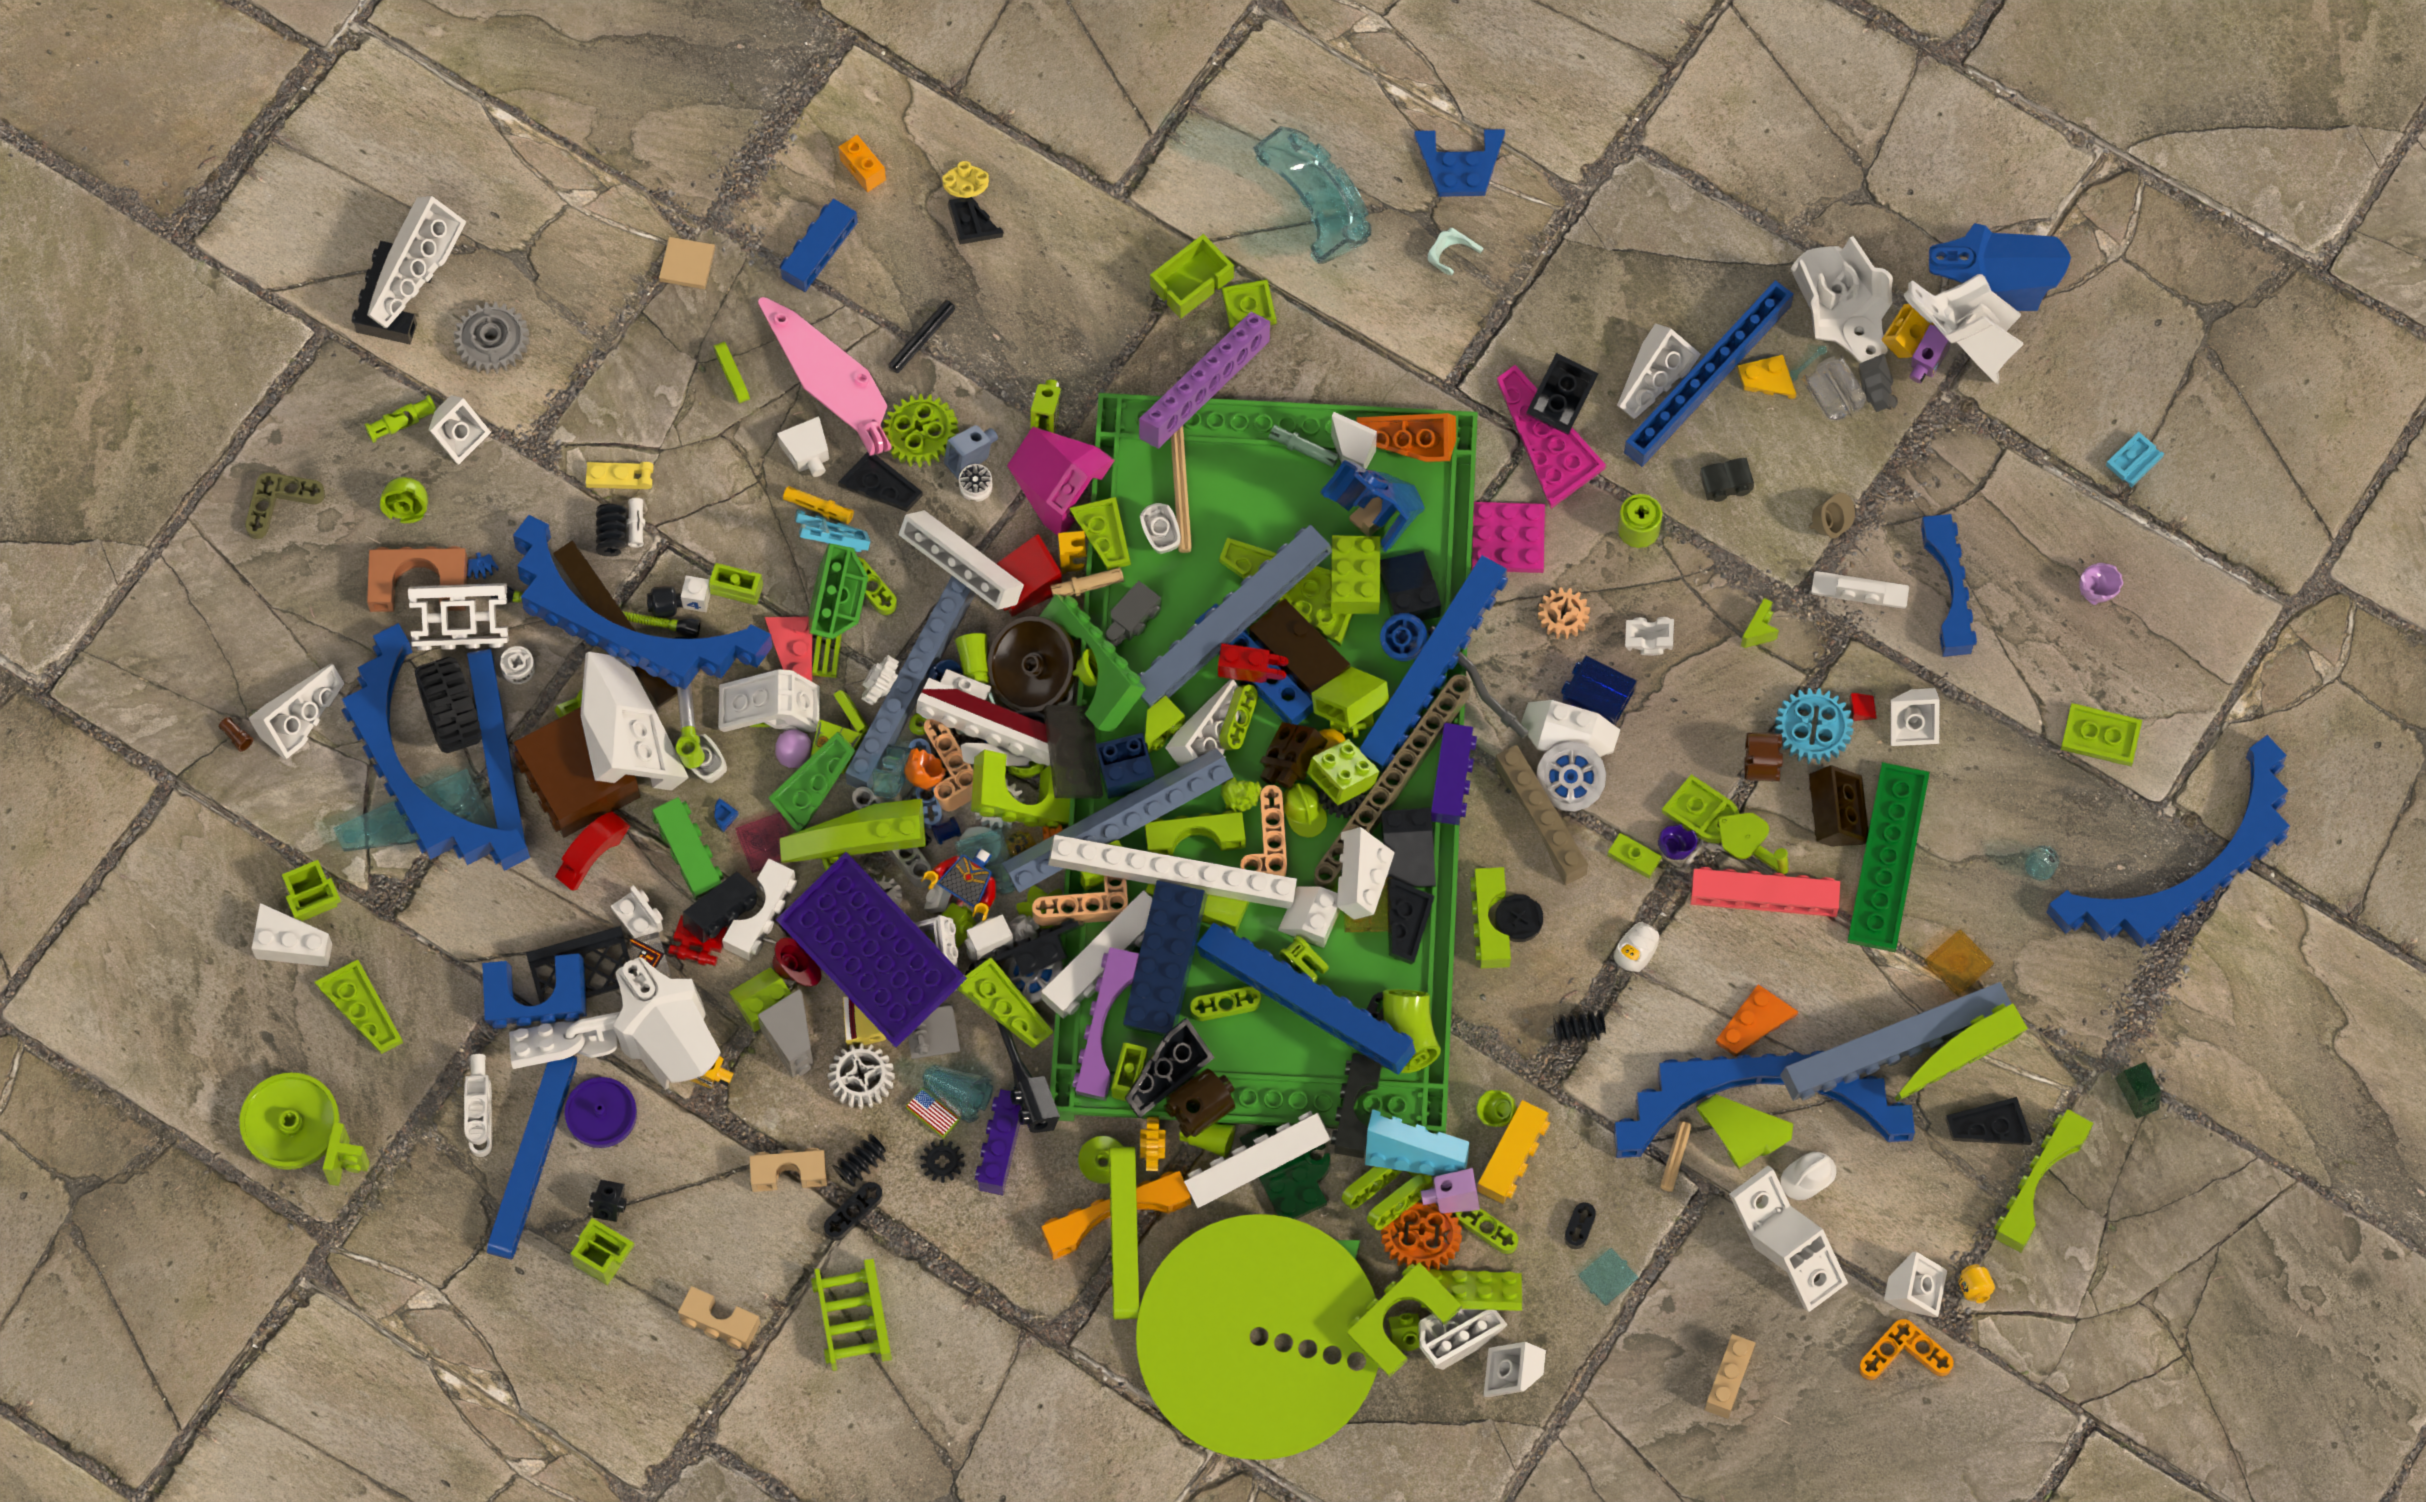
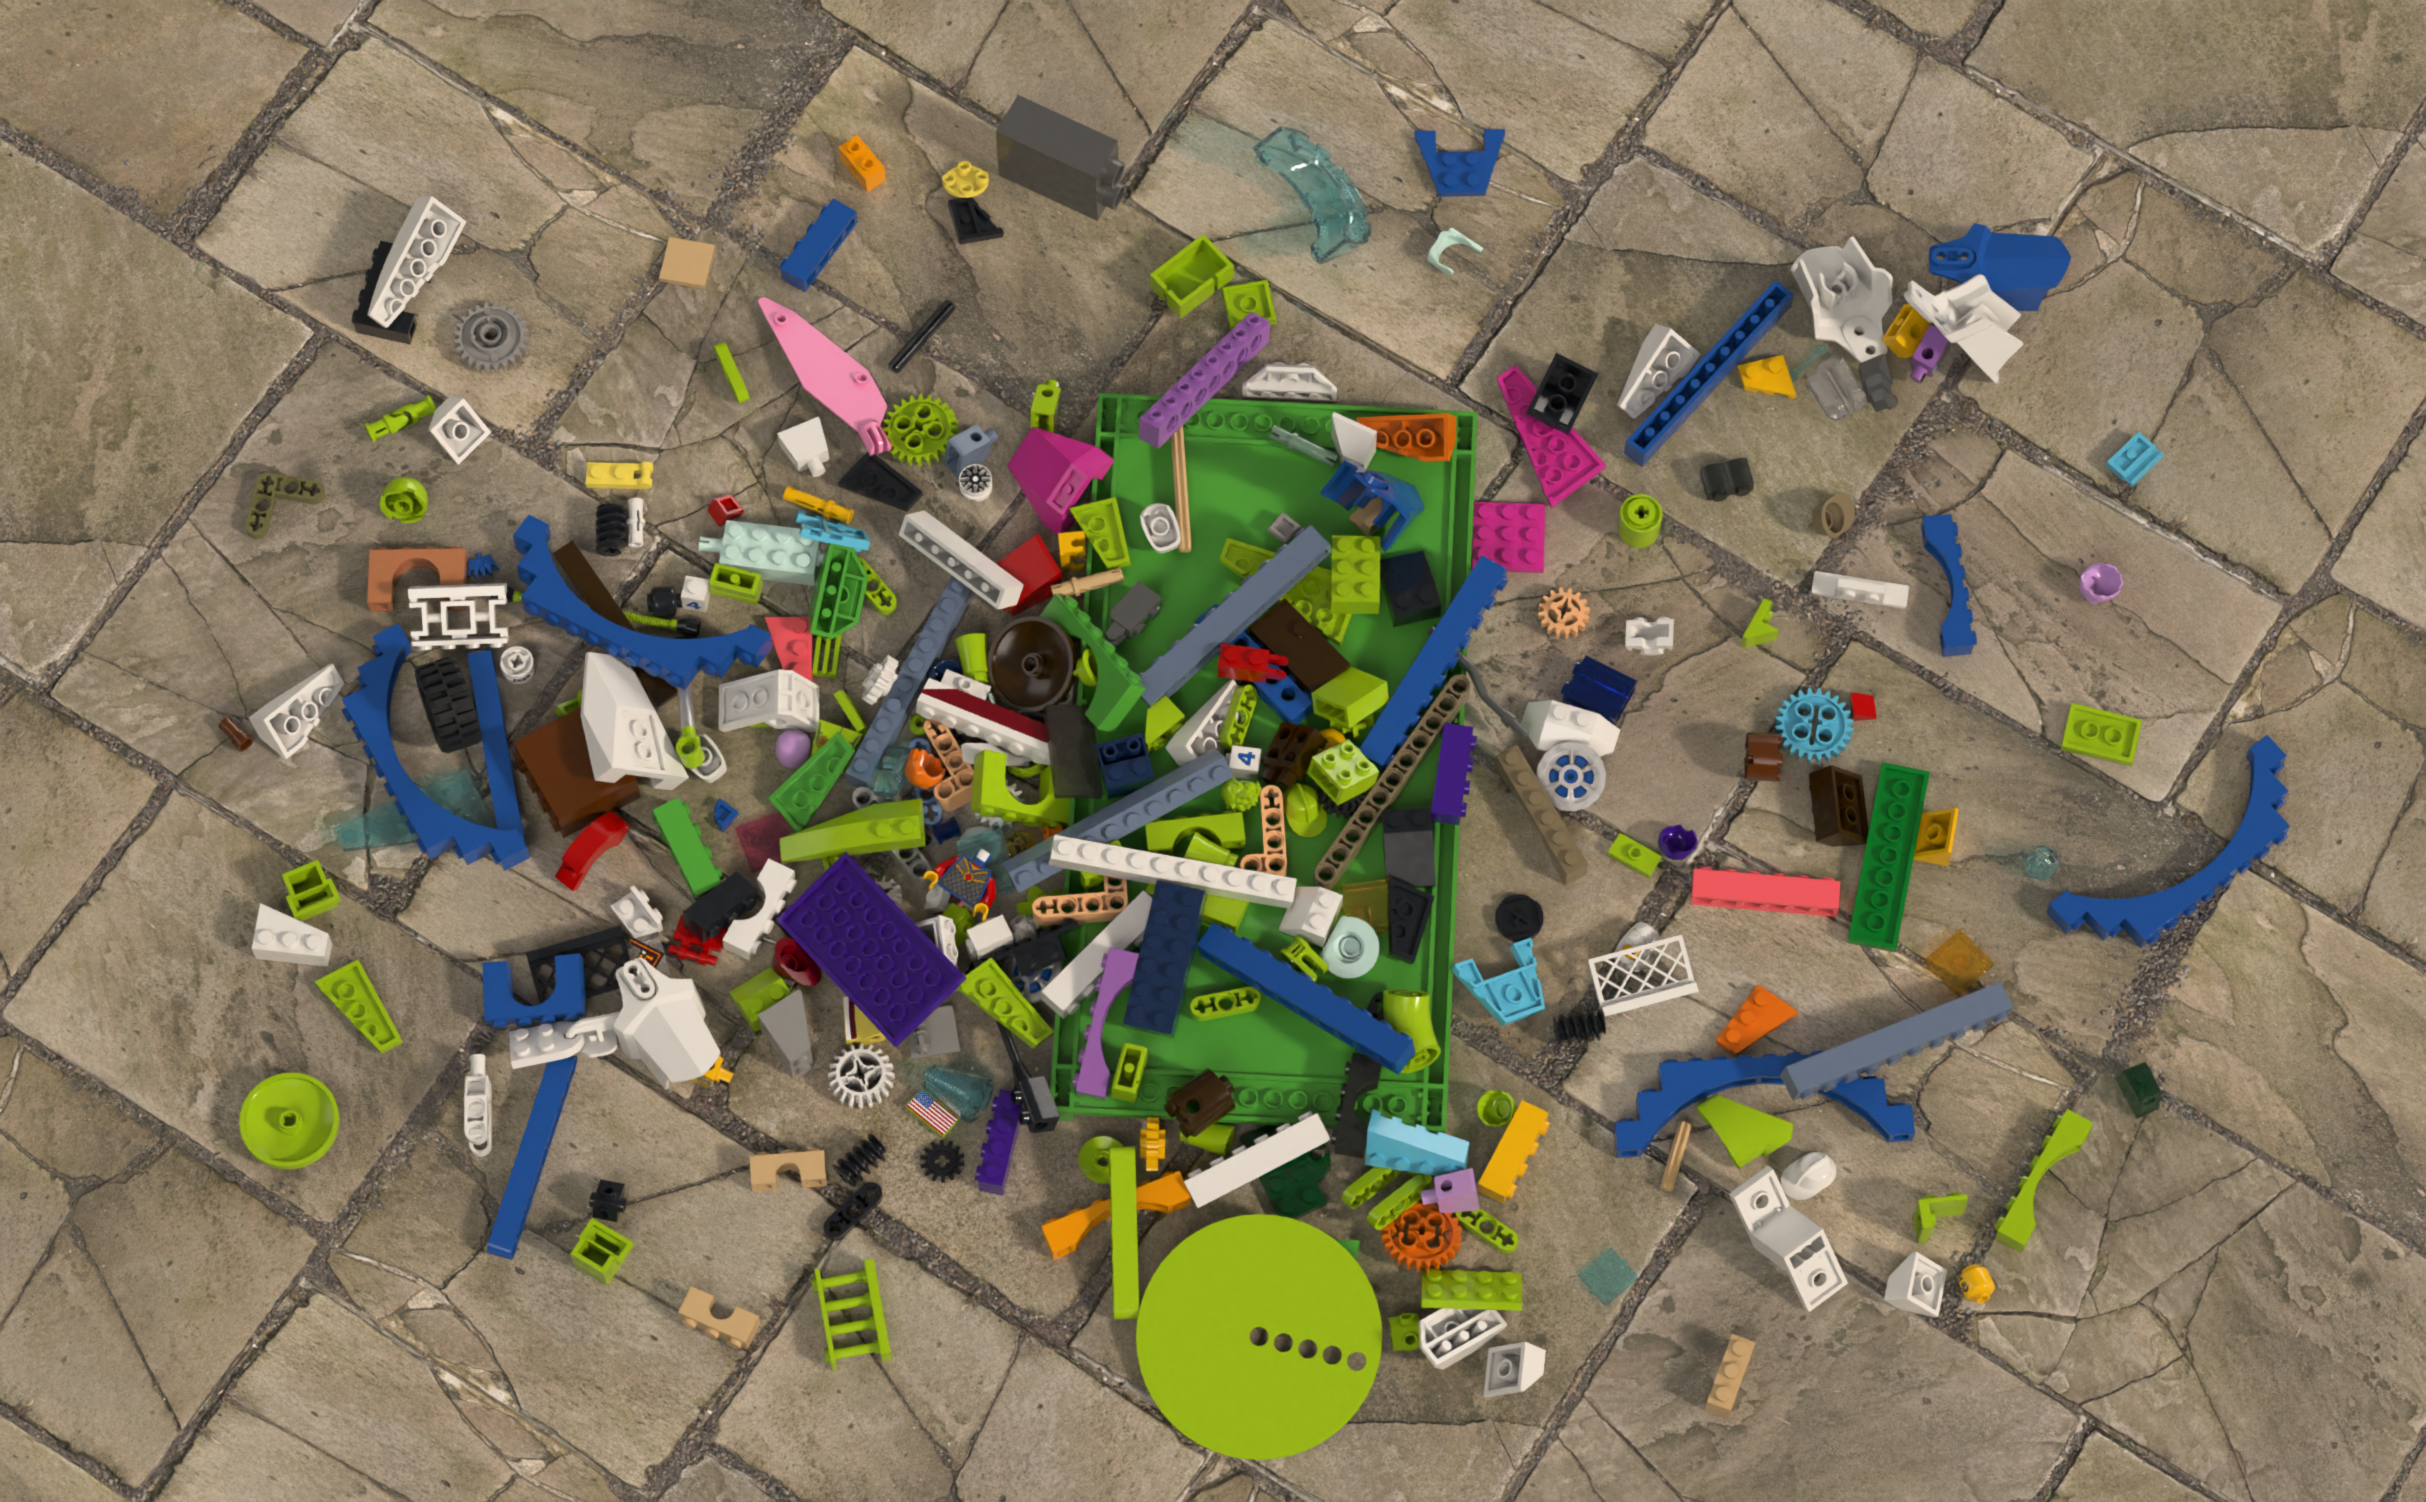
(343, 1155): lime bracket -> none
(600, 1112): dark purple piece -> none
(724, 509): none -> red slope
(767, 550): none -> light aqua brick
(1059, 158): none -> dark grey brick
(1172, 1063): black wedge -> none
(1207, 851): none -> lime plant
(1244, 762): none -> white brick
(1284, 528): none -> light grey tile
(1289, 383): none -> white wedge
(1351, 948): none -> light aqua hat
(1363, 872): white wedge -> none
(1403, 636): blue cone -> none
(1416, 1285): lime arch -> none
(1493, 945): lime arch -> none
(1509, 995): none -> medium azure wing
(1585, 1227): black beam -> none
(1647, 996): none -> white fence
(1704, 809): lime plate -> none
(1908, 1343): light orange beam -> none
(1915, 718): white slope -> none
(1931, 1207): none -> lime bracket
(1936, 836): none -> yellow slope
(1968, 1046): lime wedge -> none
(1990, 1123): black wing -> none

